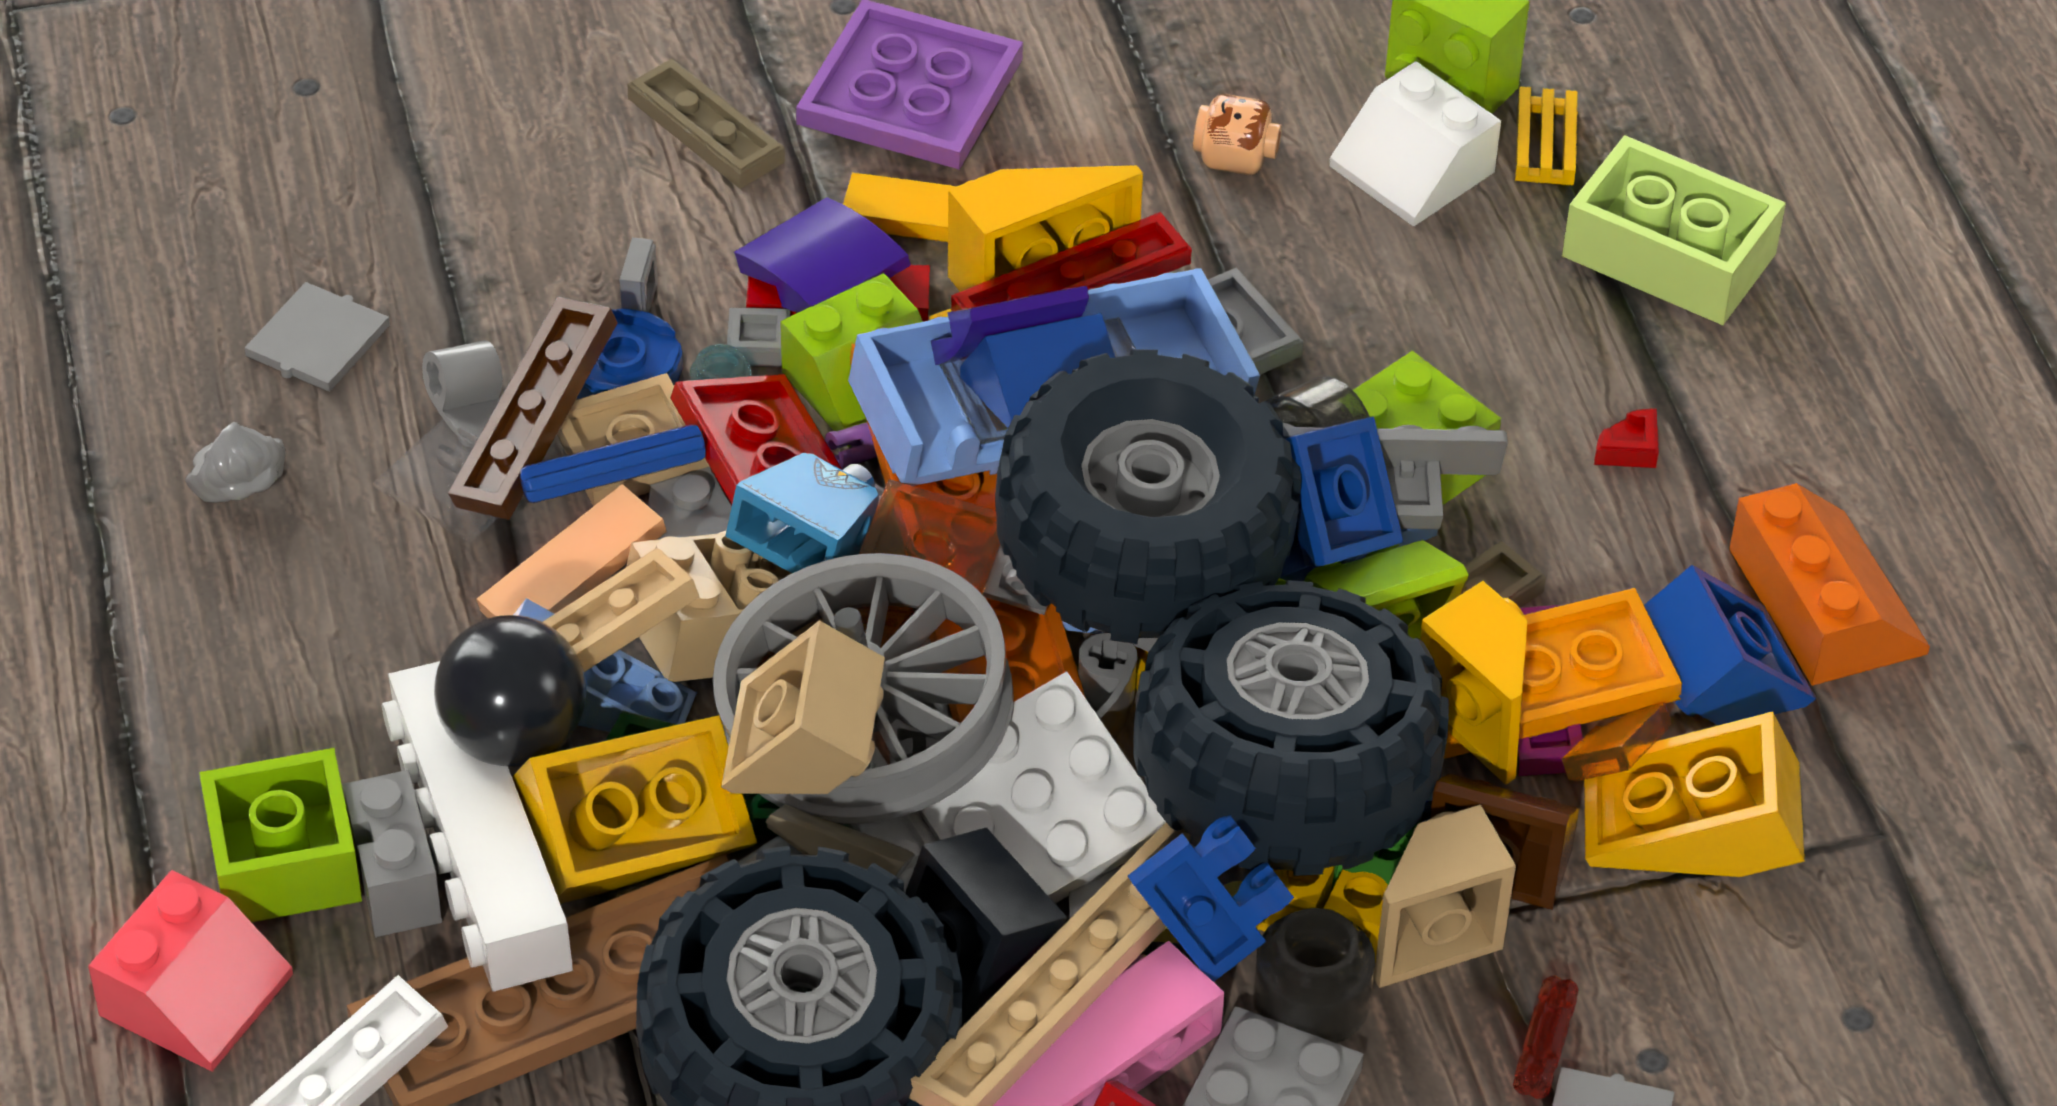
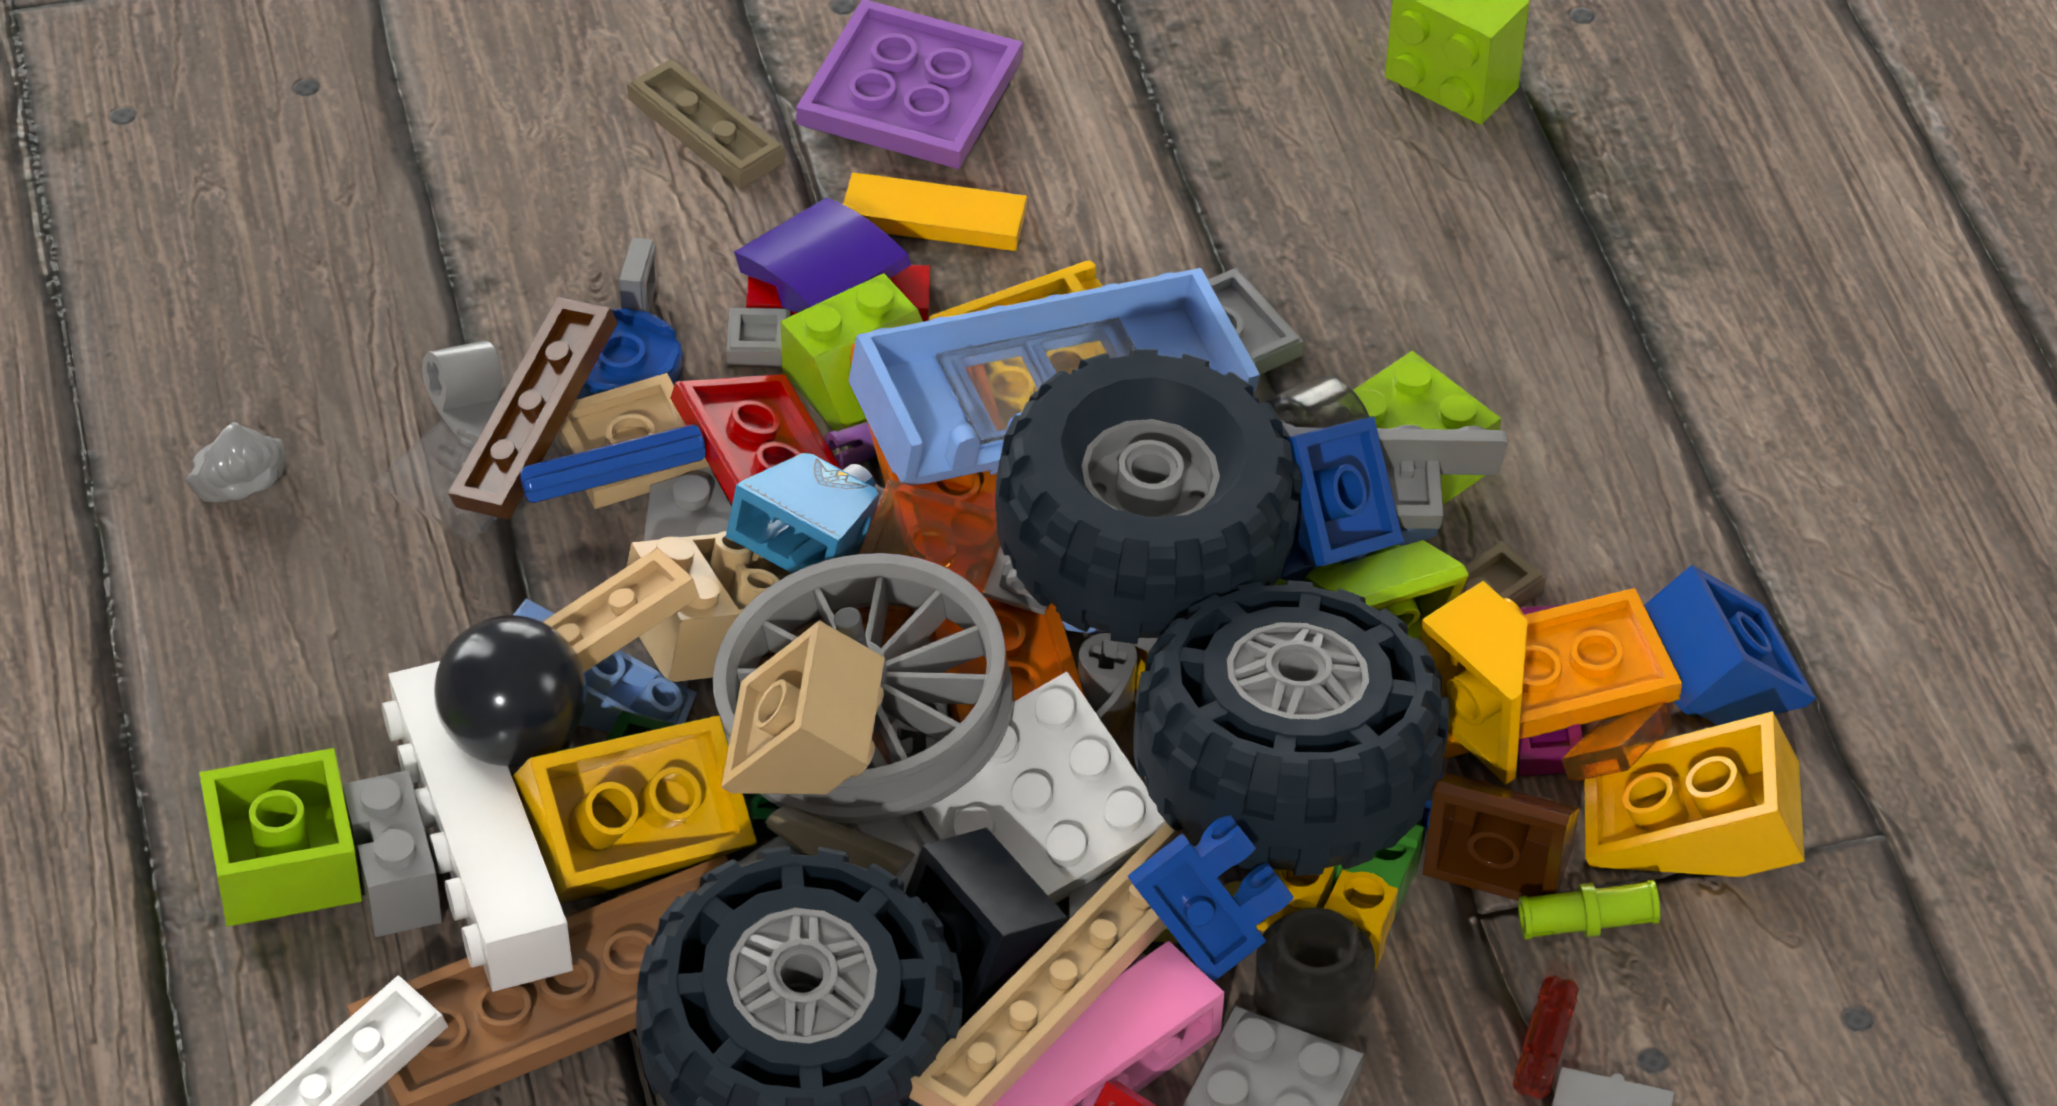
(188, 972): coral slope -> none
(317, 336): light grey piece -> none
(577, 557): light nougat tile -> none
(719, 362): clear light blue plate -> none
(974, 323): dark purple slope -> none
(1016, 363): blue slope -> none
(1033, 214): yellow slope -> none
(1117, 257): red tile -> none
(1236, 134): light nougat head -> none
(1418, 144): white slope -> none
(1445, 897): tan slope -> none
(1547, 106): yellow tile -> none
(1589, 909): none -> lime pin
(1630, 441): red tile -> none
(1673, 229): yellowish green brick -> none
(1821, 585): orange slope -> none

